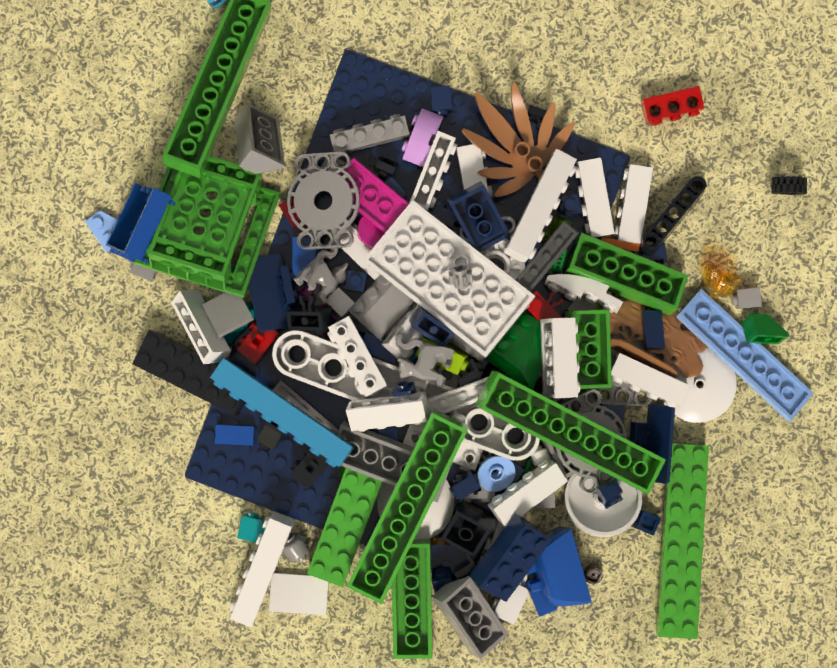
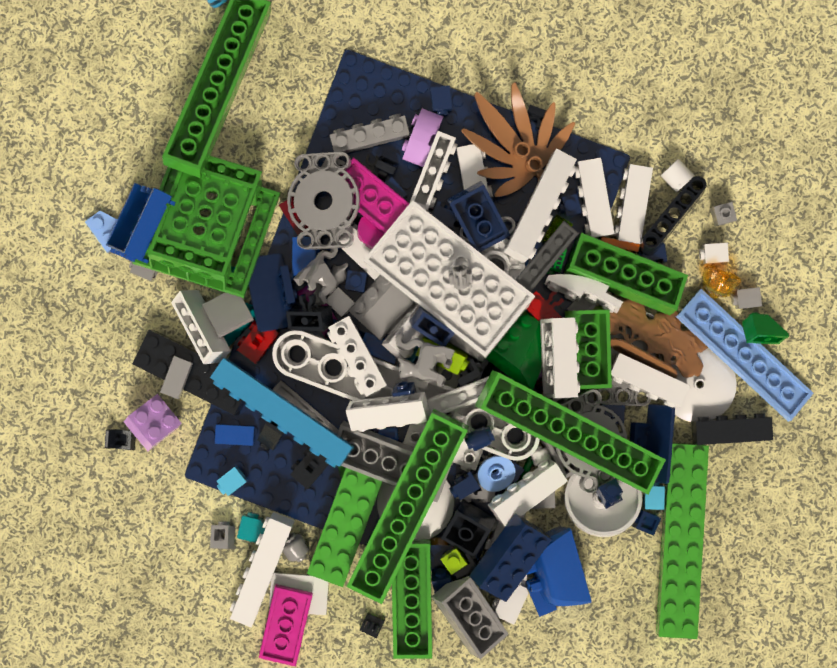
(119, 439): none -> black bracket
(152, 422): none -> lavender brick
(176, 377): none -> light grey tile
(217, 540): none -> light grey brick
(231, 481): none -> medium azure brick
(258, 140): light grey slope -> none
(285, 625): none -> dark pink tile
(372, 625): none -> black tile
(454, 560): none -> lime brick
(479, 438): none -> dark blue brick
(593, 574): dark brown tile -> none
(653, 329): dark blue tile -> none
(656, 498): none -> medium azure brick
(677, 175): none -> white piece
(679, 98): red brick -> none
(714, 253): none -> white brick
(723, 214): none -> light grey brick
(732, 430): none -> black brick
(789, 185): black tyre -> none

